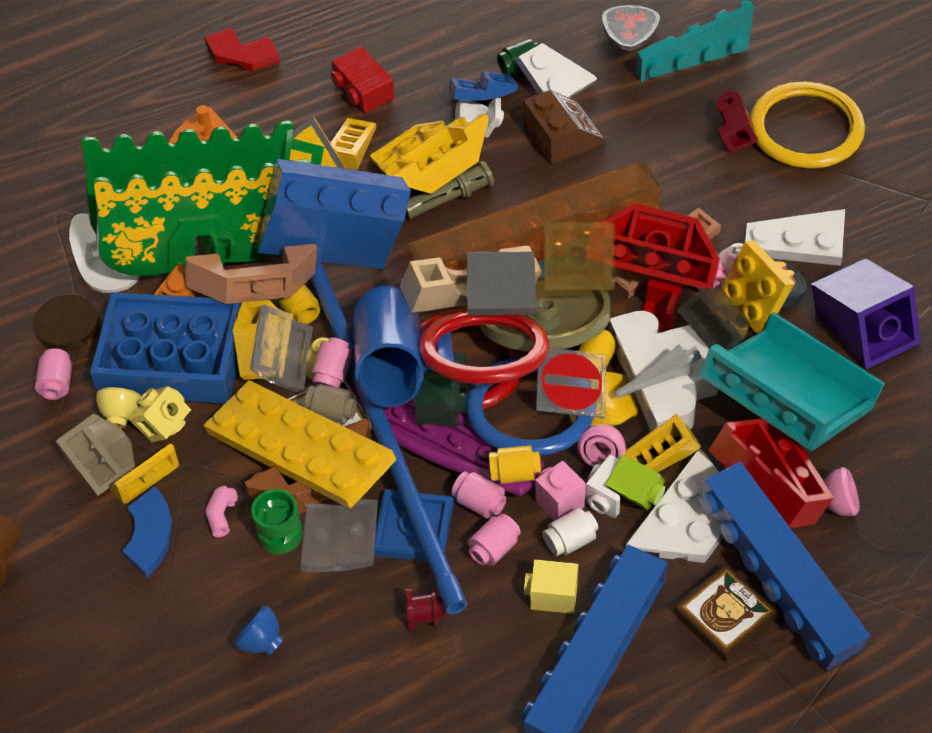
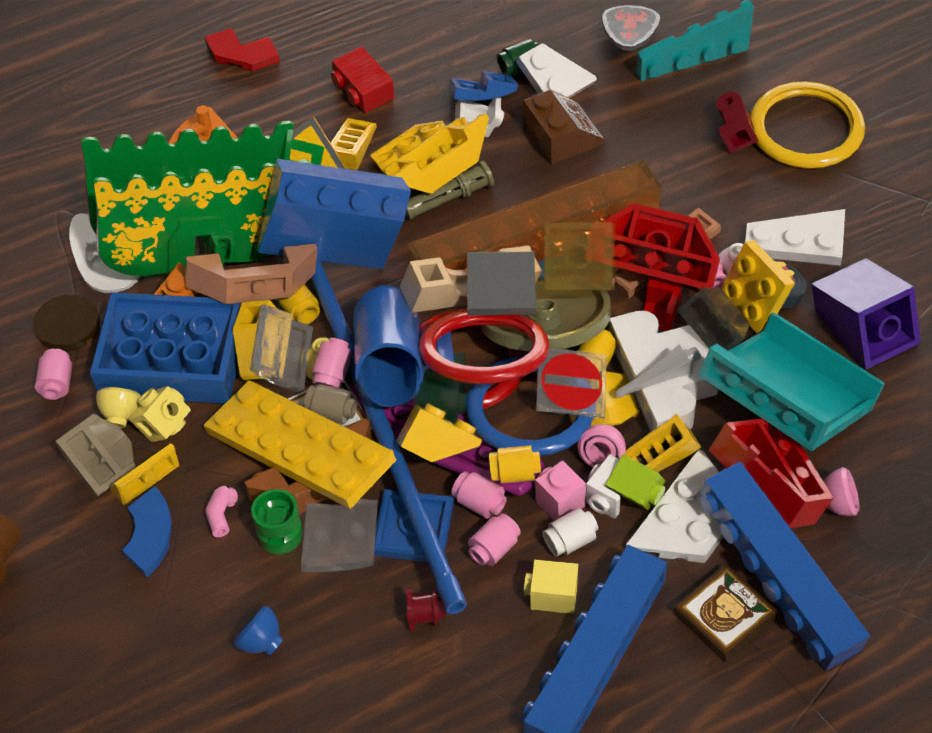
(435, 437): none -> yellow slope

